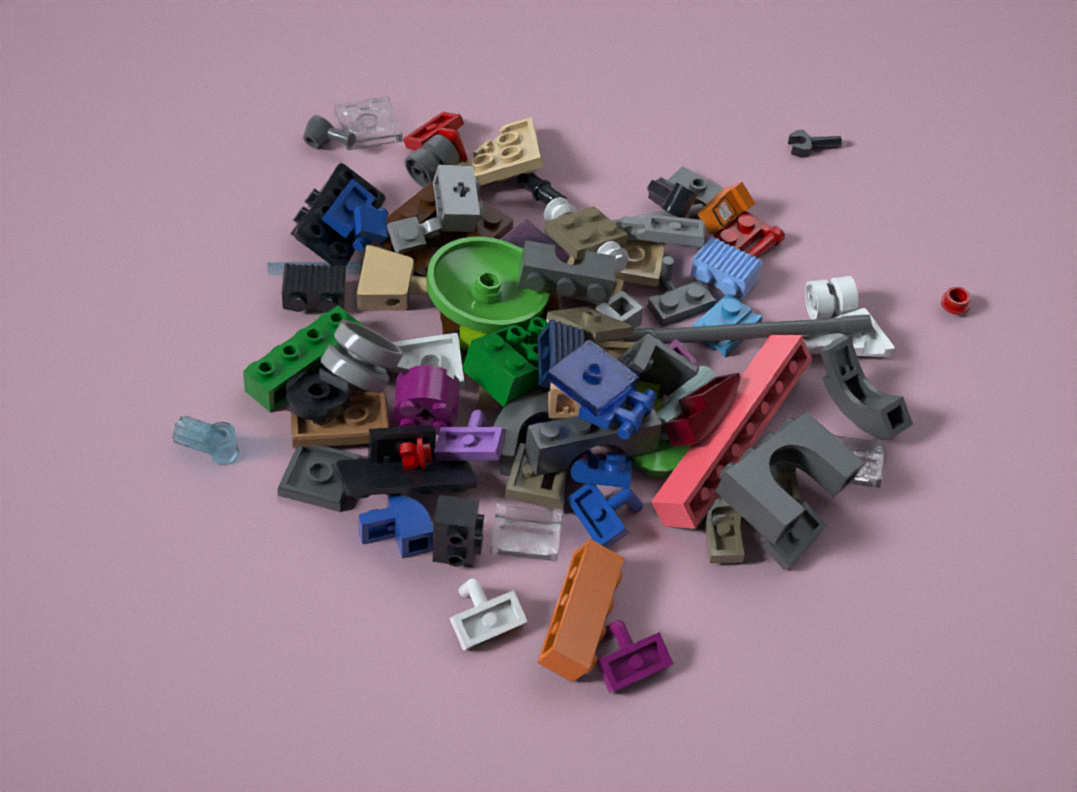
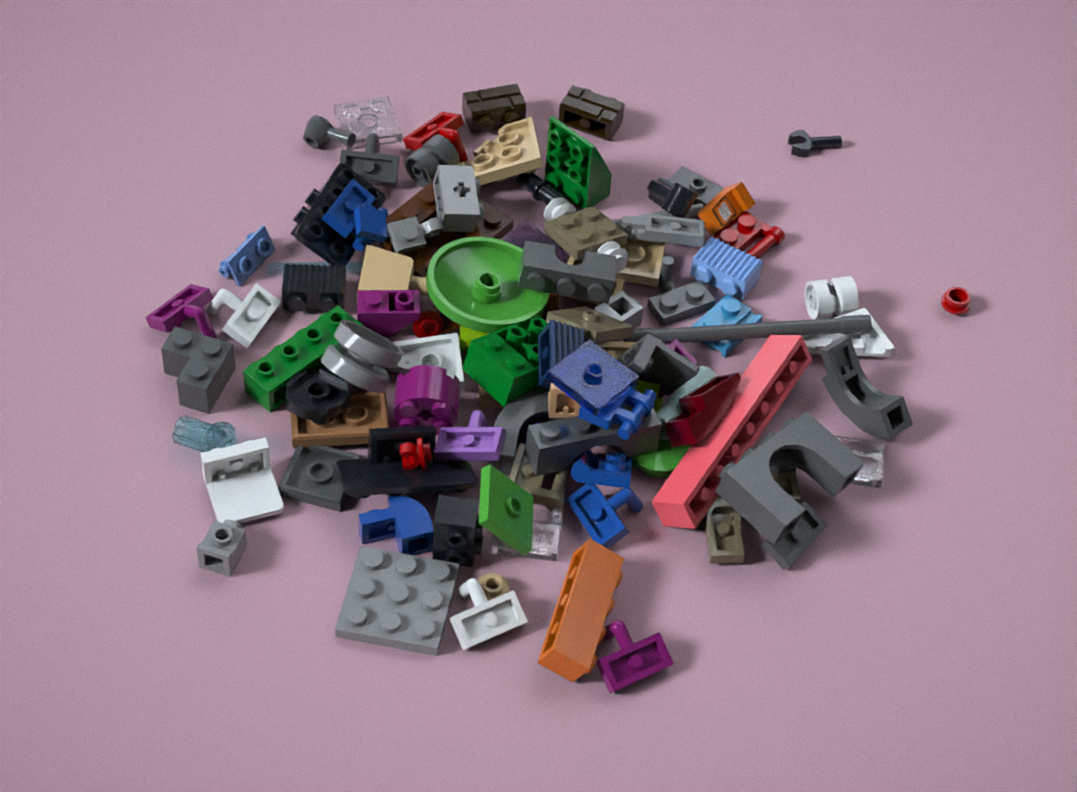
(185, 304): none -> magenta plate
(200, 365): none -> dark grey brick
(222, 547): none -> light grey brick
(241, 481): none -> white bracket
(248, 256): none -> medium blue hinge
(249, 314): none -> white plate
(371, 166): none -> dark grey plate
(387, 310): none -> magenta slope
(397, 600): none -> light grey plate
(428, 324): none -> red plate
(493, 107): none -> dark brown brick
(493, 580): none -> tan plate
(506, 509): none -> bright green plate
(575, 166): none -> green slope
(591, 113): none -> dark brown brick

